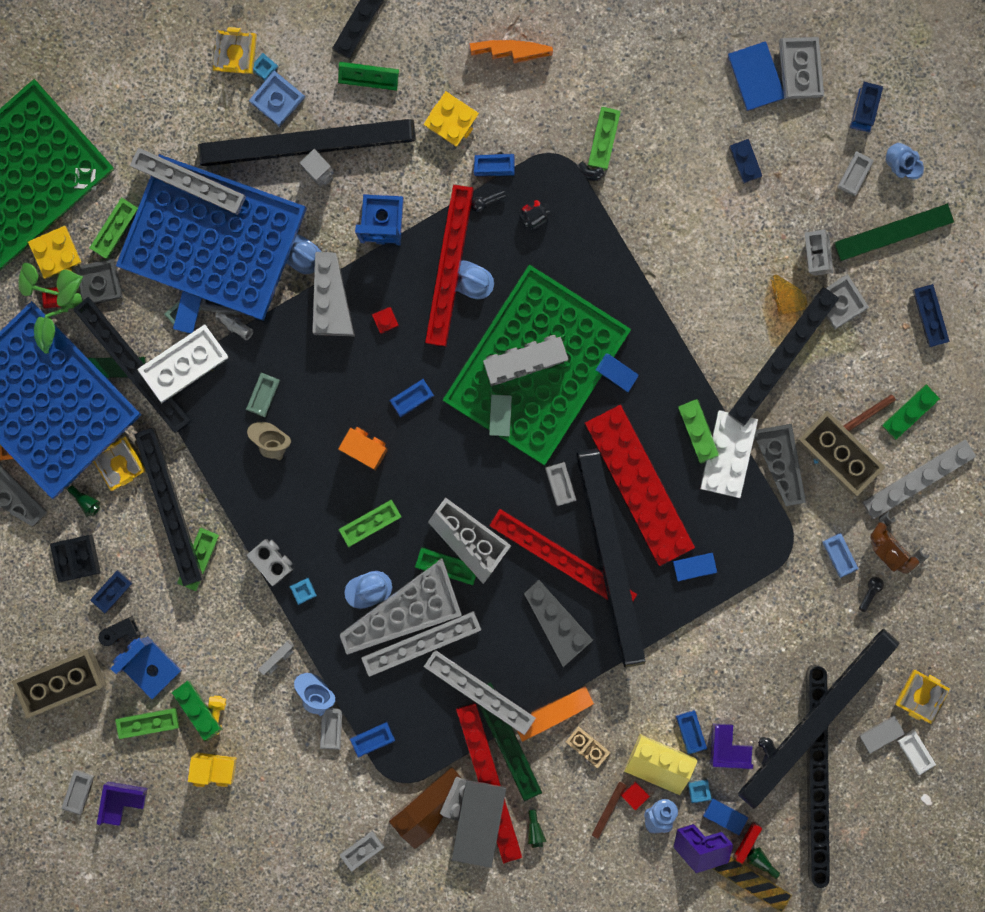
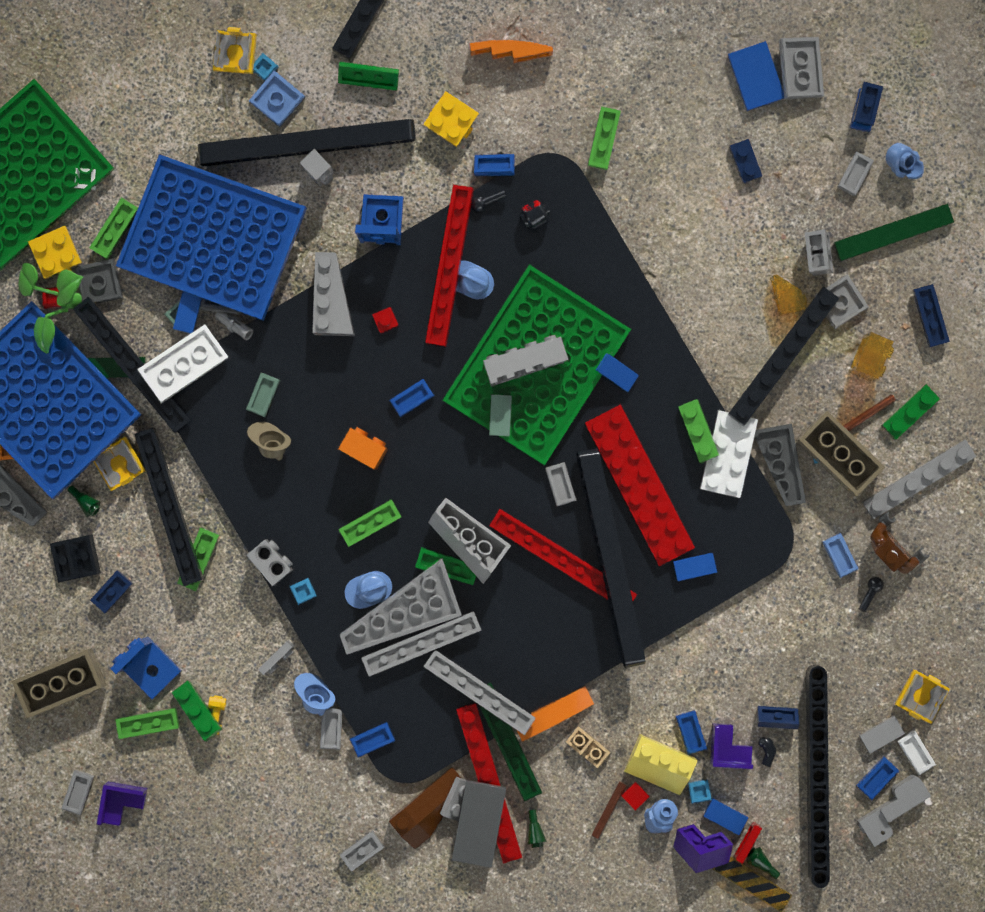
(112, 633): black leg -> none
(188, 181): light grey plate -> none
(211, 768): yellow brick -> none
(303, 255): medium blue piece -> none
(559, 626): dark grey wing -> none
(591, 175): black arm -> none
(777, 717): none -> dark blue plate
(818, 718): black beam -> none
(871, 357): none -> clear yellow brick
(877, 778): none -> blue tile
(907, 795): none -> light grey piece

